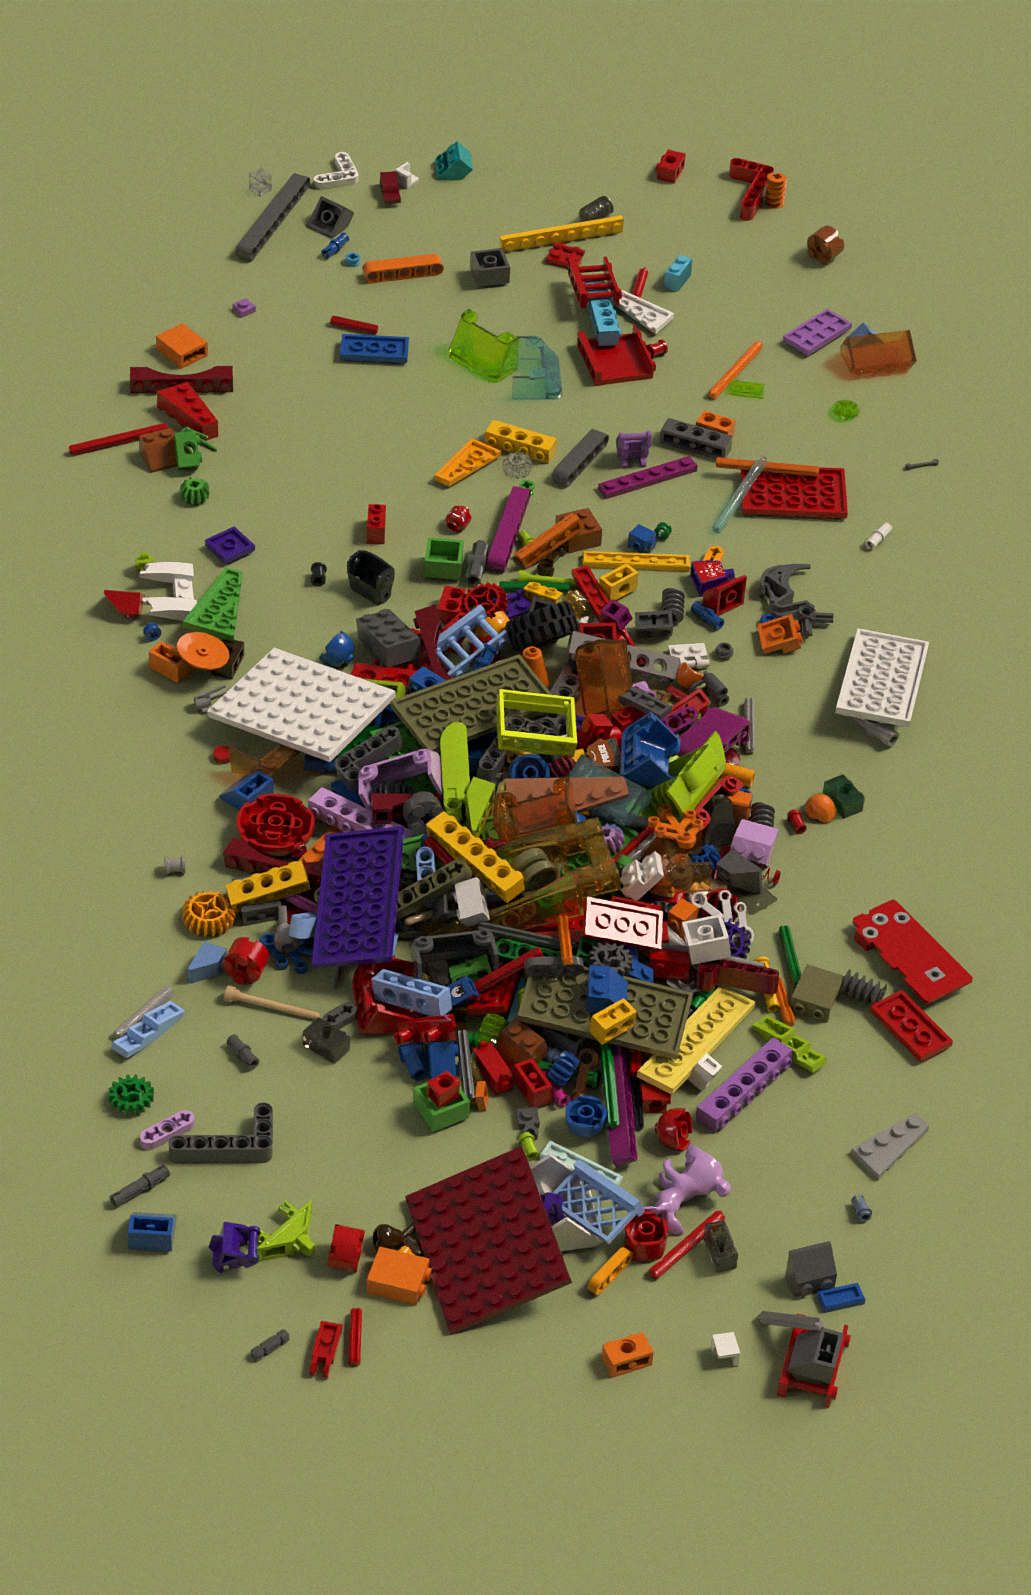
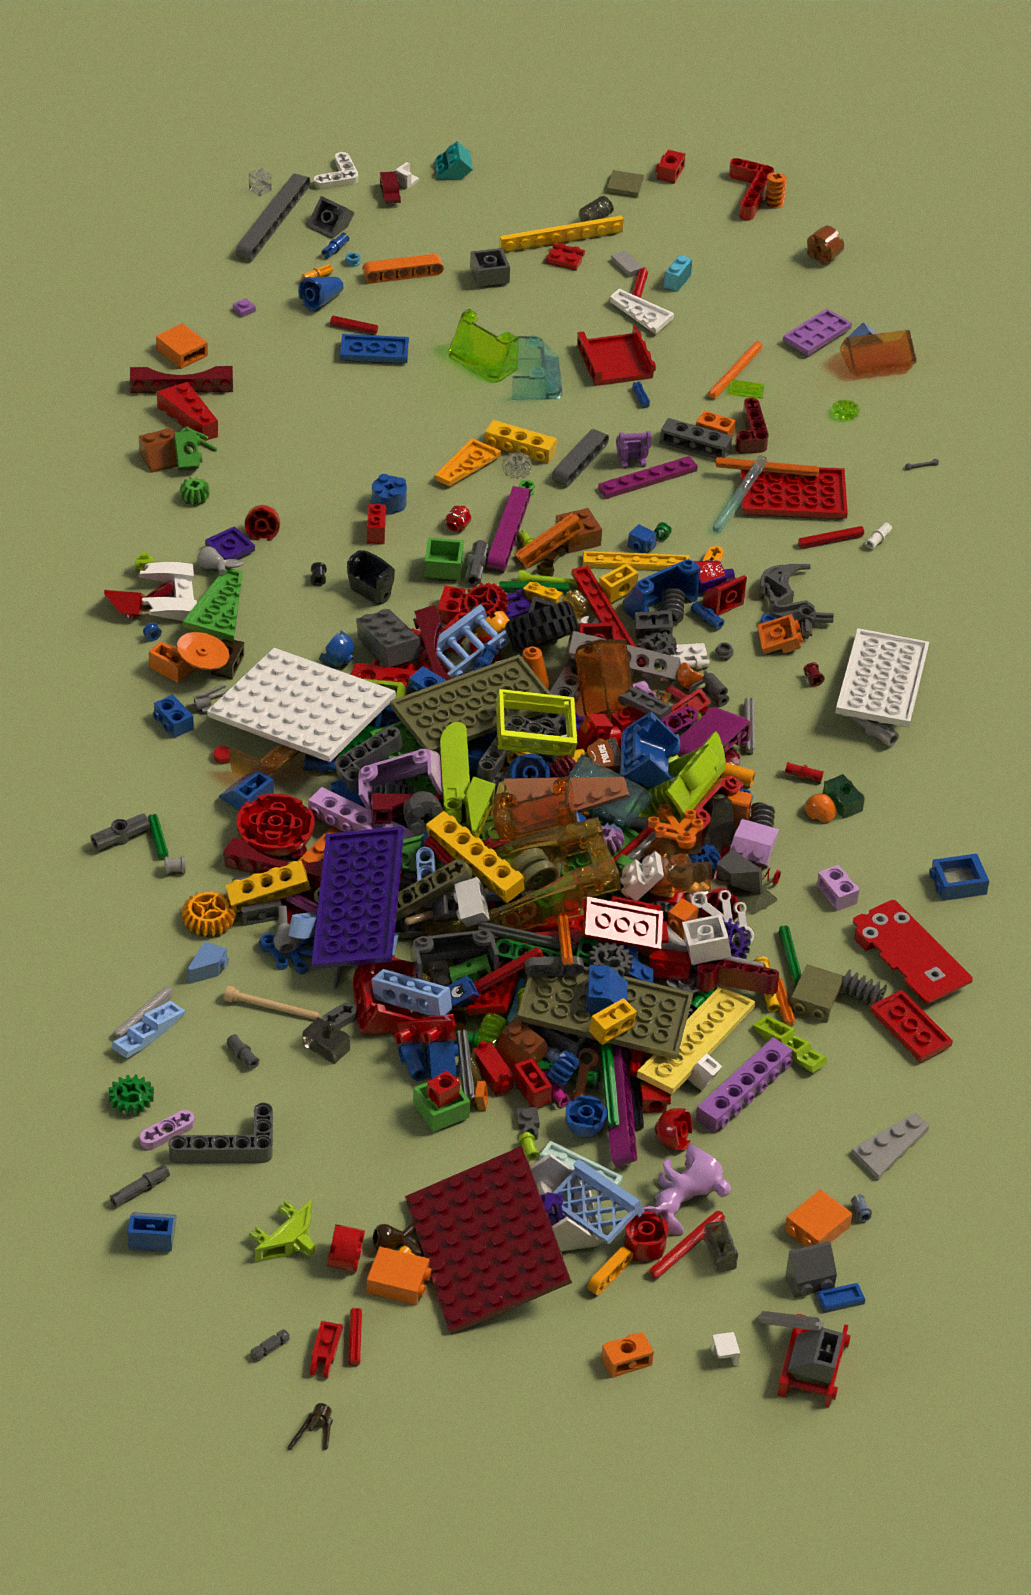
(113, 439): red axle -> none
(120, 831): none -> dark grey piece
(158, 836): none -> green axle
(162, 590): none -> dark red plate
(173, 716): none -> blue brick
(210, 559): none -> light grey piece
(227, 1244): dark purple piece -> none
(246, 960): red brick -> none
(262, 522): none -> red cylinder
(318, 272): none -> light orange axle
(318, 1418): none -> dark brown plant
(319, 291): none -> blue cone
(390, 492): none -> blue brick
(581, 288): red fence -> none
(604, 318): medium azure brick -> none
(616, 613): magenta brick -> none
(625, 183): none -> olive tile
(626, 263): none -> light grey tile
(641, 394): none -> blue axle
(649, 590): none -> blue windscreen
(657, 348): red bush -> none
(659, 643): none -> dark grey gear
(756, 436): none -> dark red beam
(795, 819): red pin -> none
(804, 772): none -> red pin
(813, 673): none -> dark red bush
(818, 1220): none -> orange brick
(829, 537): none -> red axle
(838, 887): none -> lavender brick
(959, 877): none -> blue window

